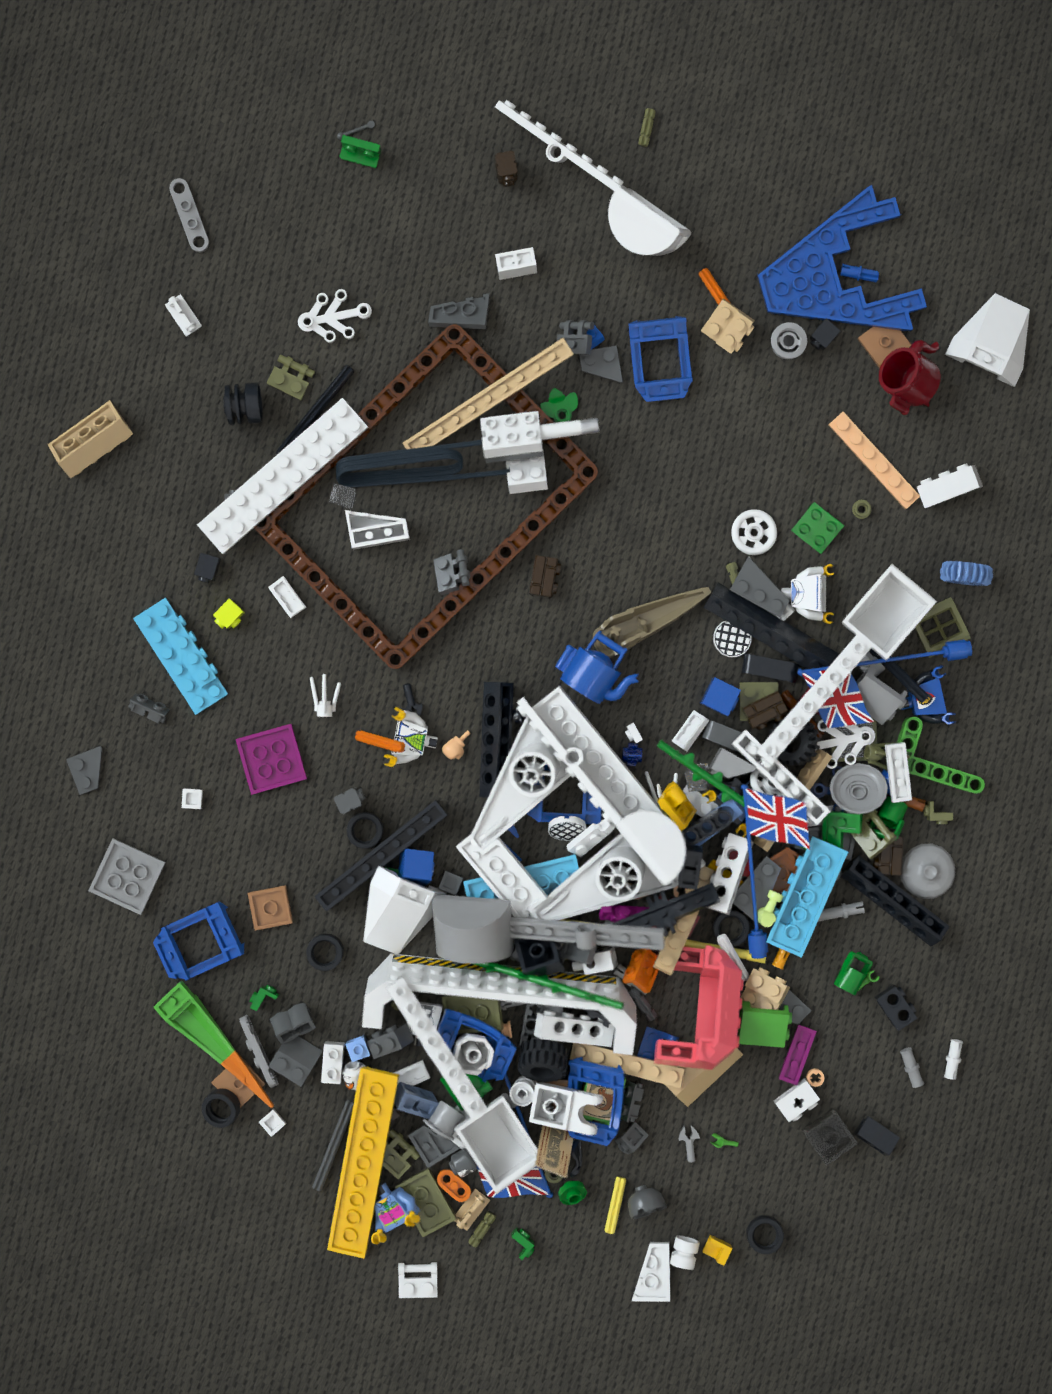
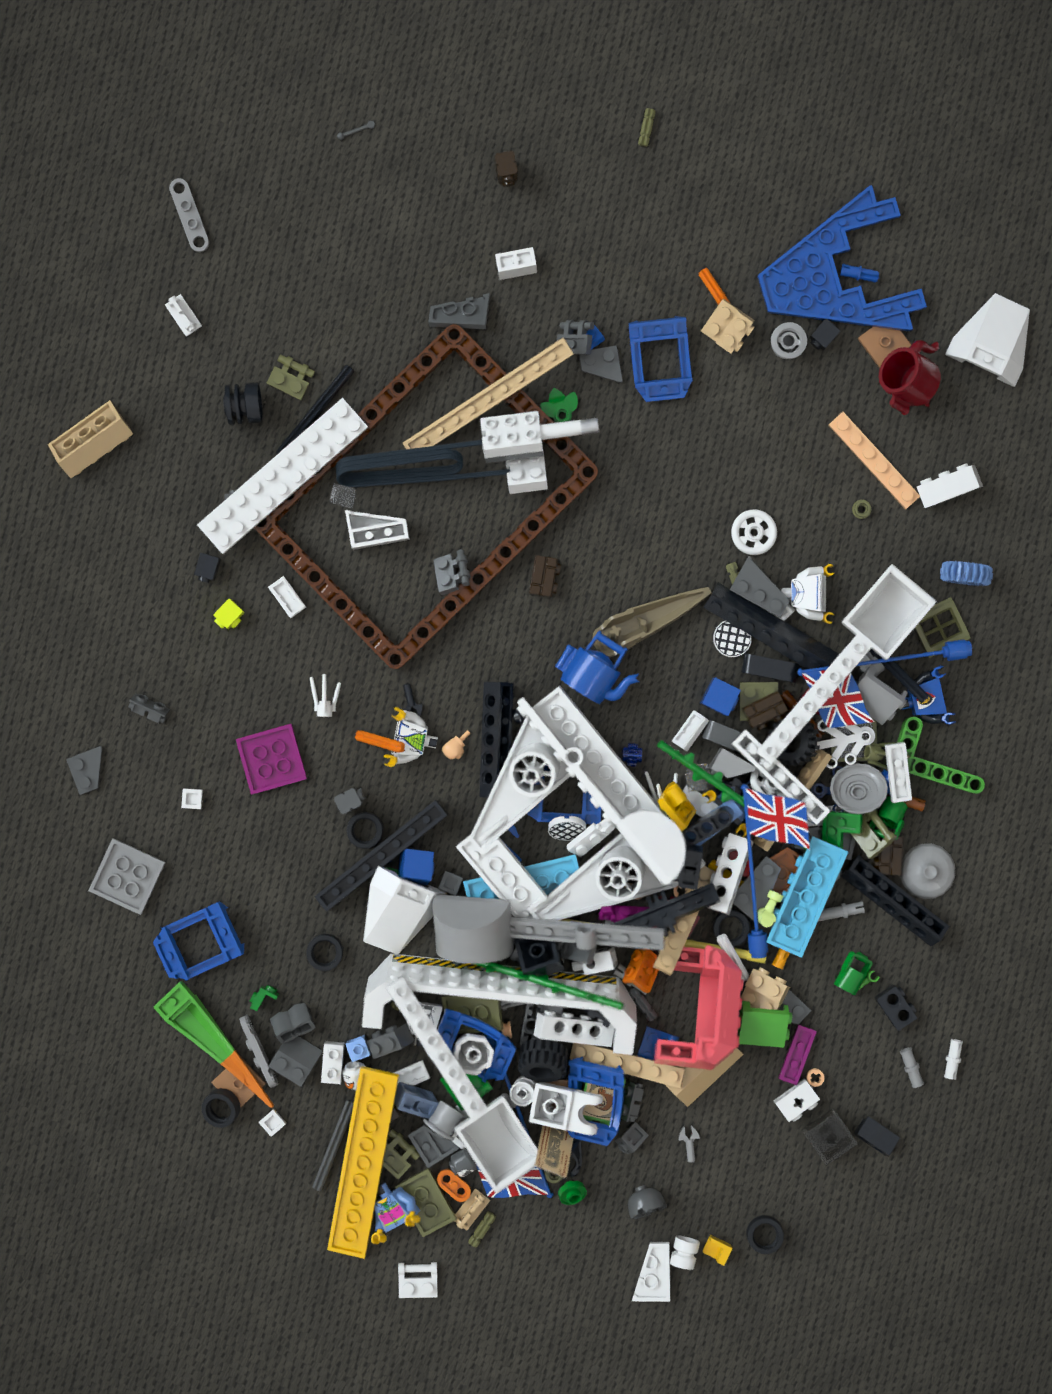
(181, 655): medium azure plate -> none
(270, 907): medium nougat plate -> none
(331, 316): white plant -> none
(360, 151): green bracket -> none
(522, 1238): green bracket -> none
(615, 1205): light yellow axle -> none
(632, 218): white plate -> none
(632, 733): white plate -> none
(721, 1141): bright green hand -> none
(817, 527): green hinge -> none
(939, 817): olive bracket -> none

